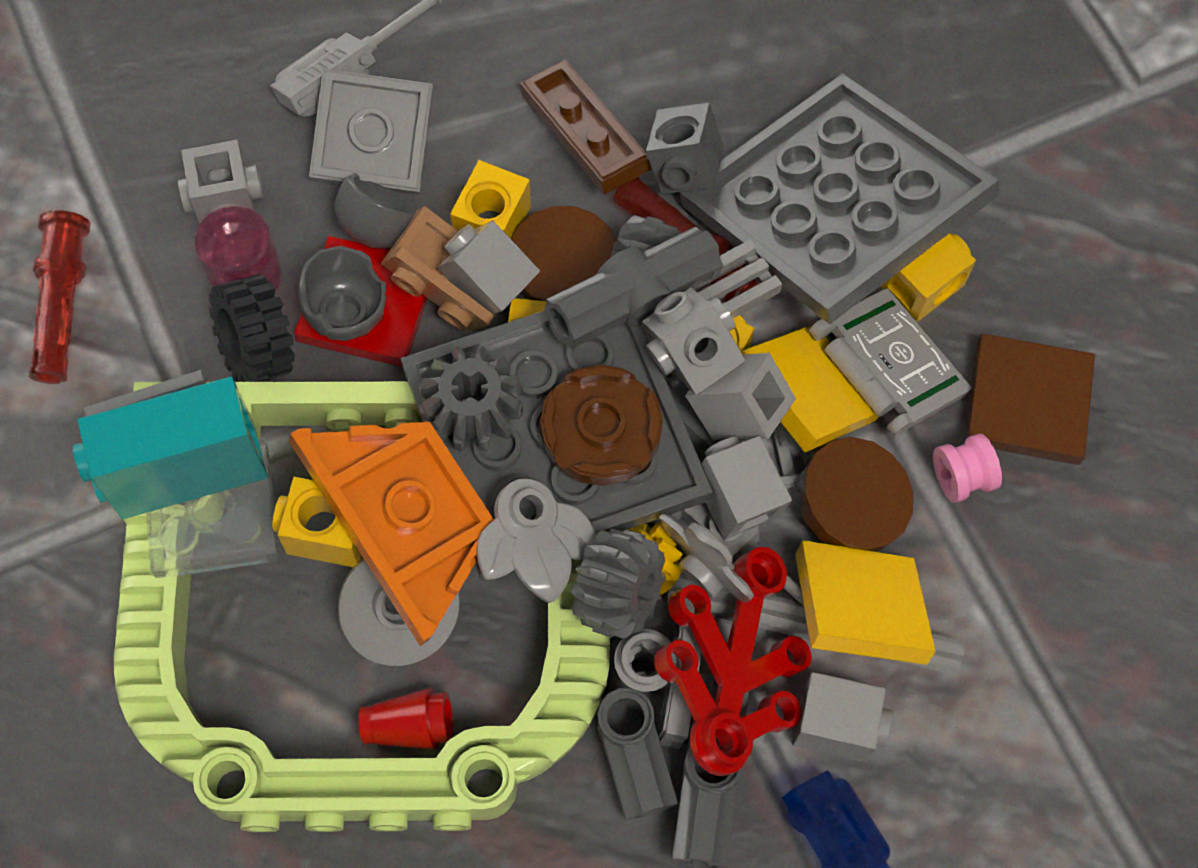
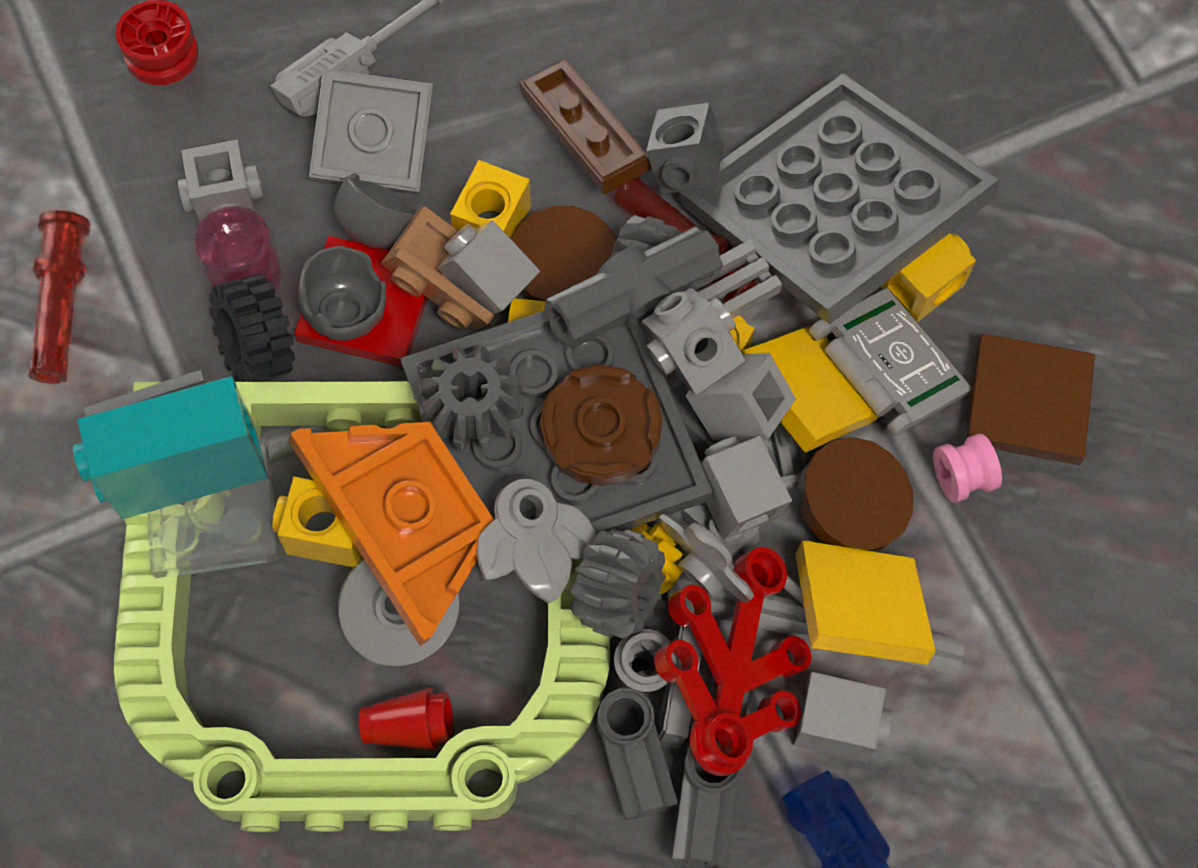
(169, 31): none -> red wheel

